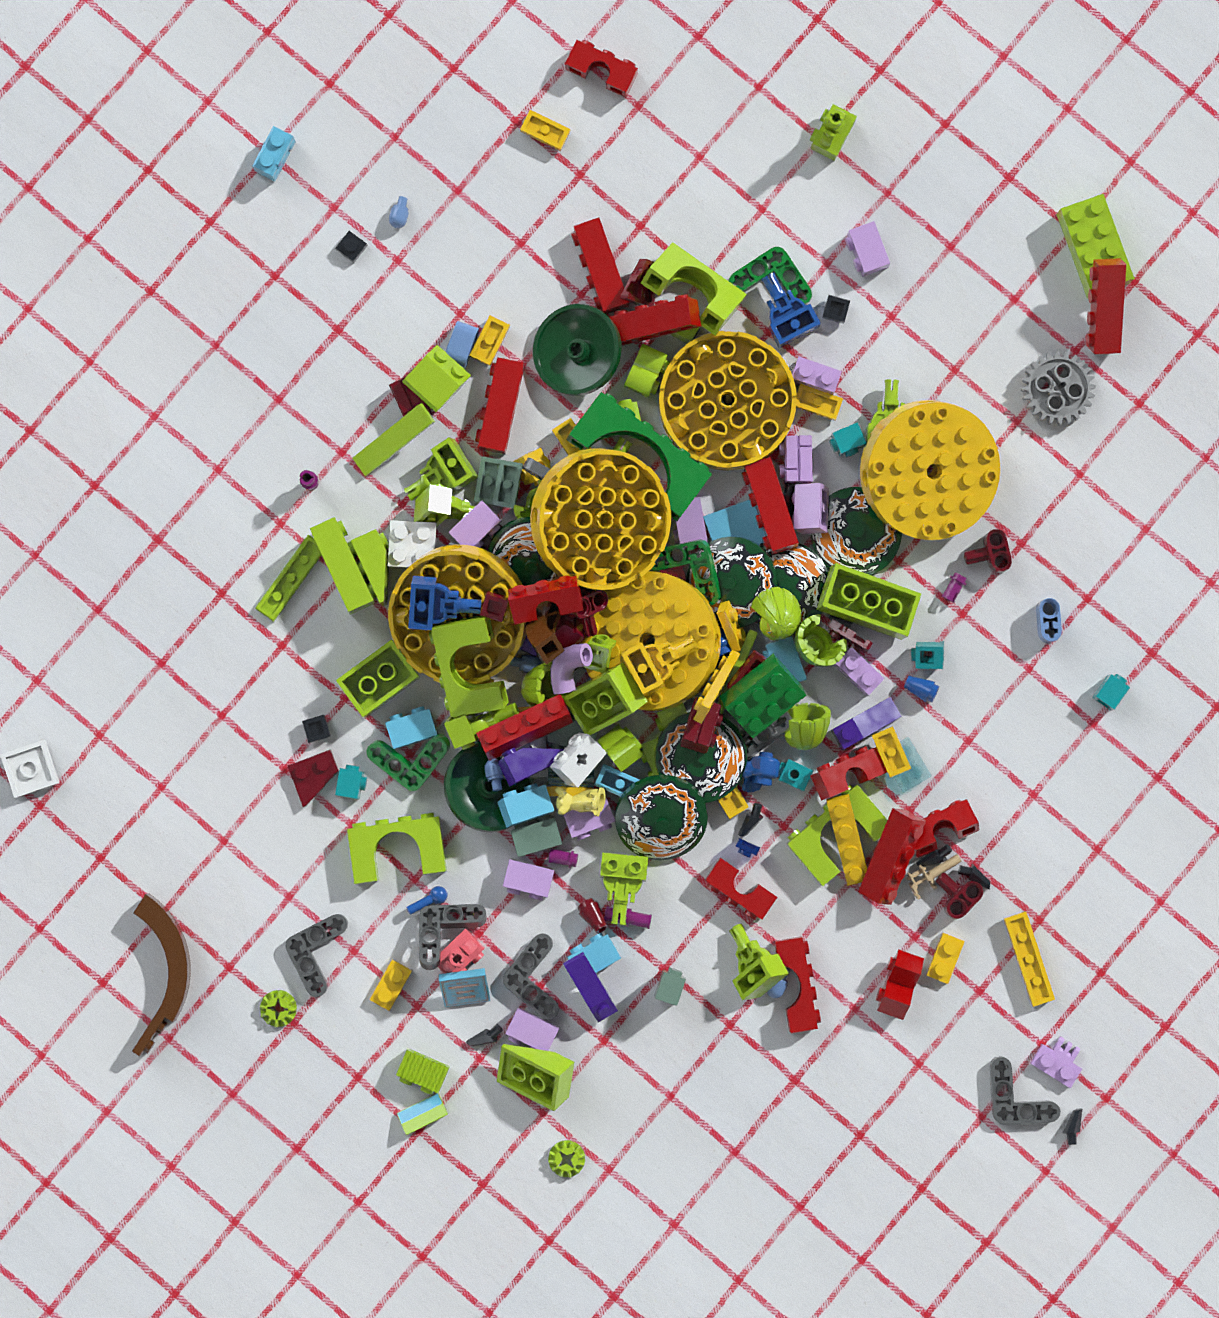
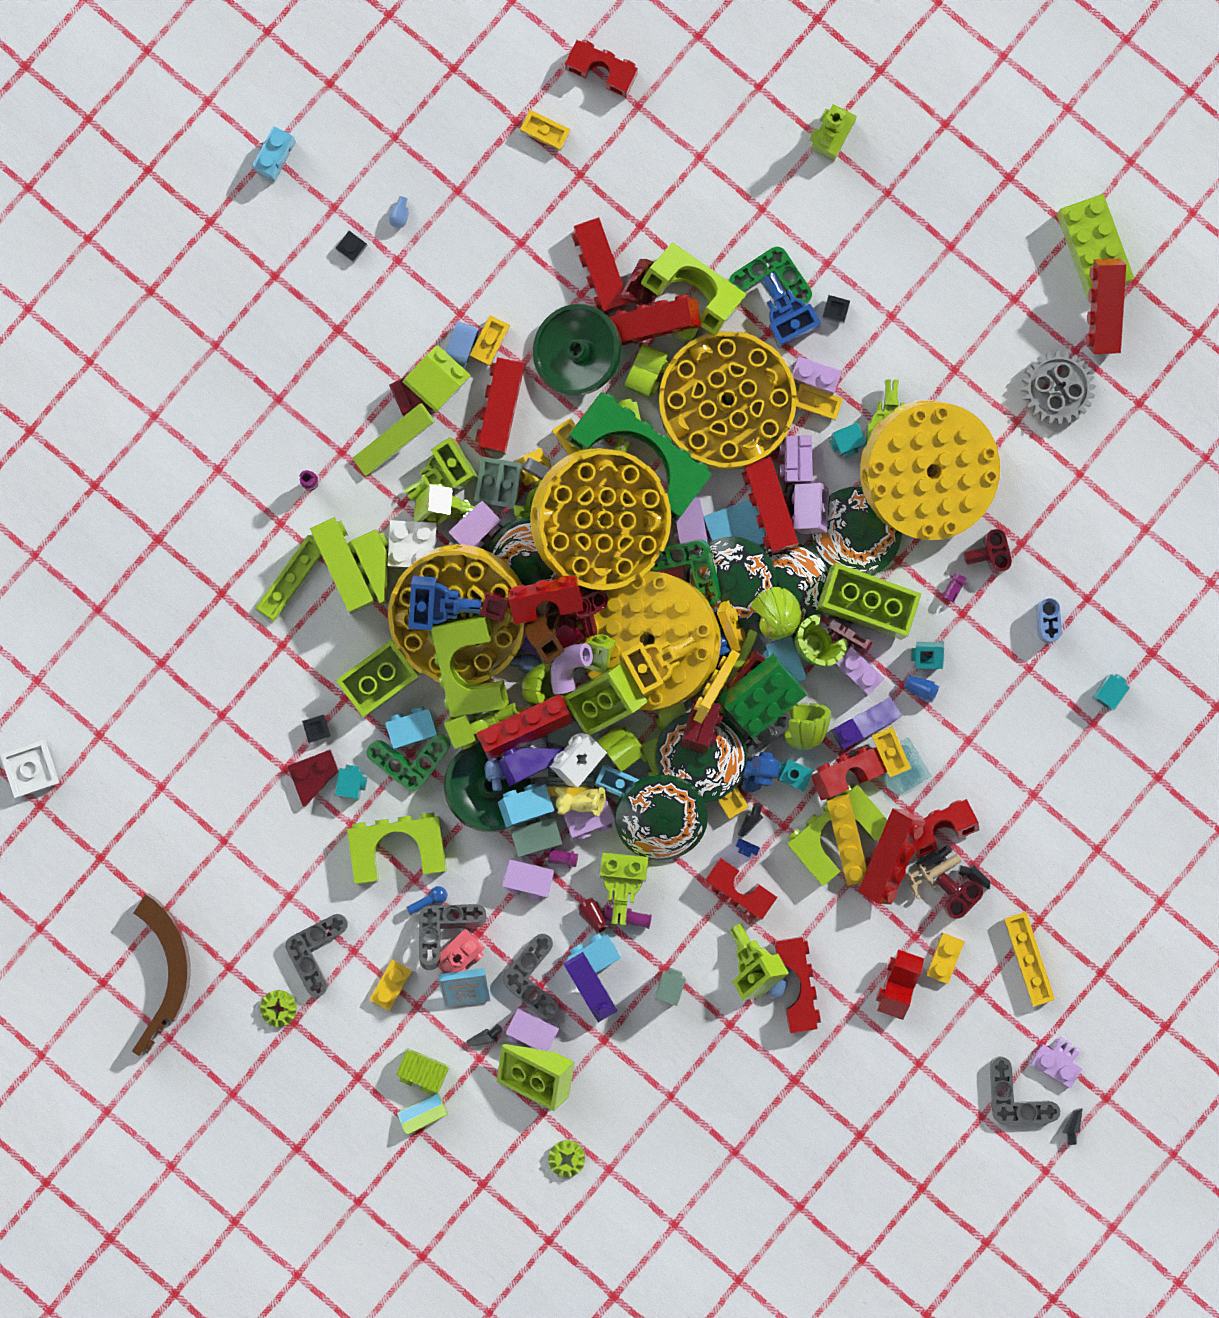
(867, 249): lavender brick -> none

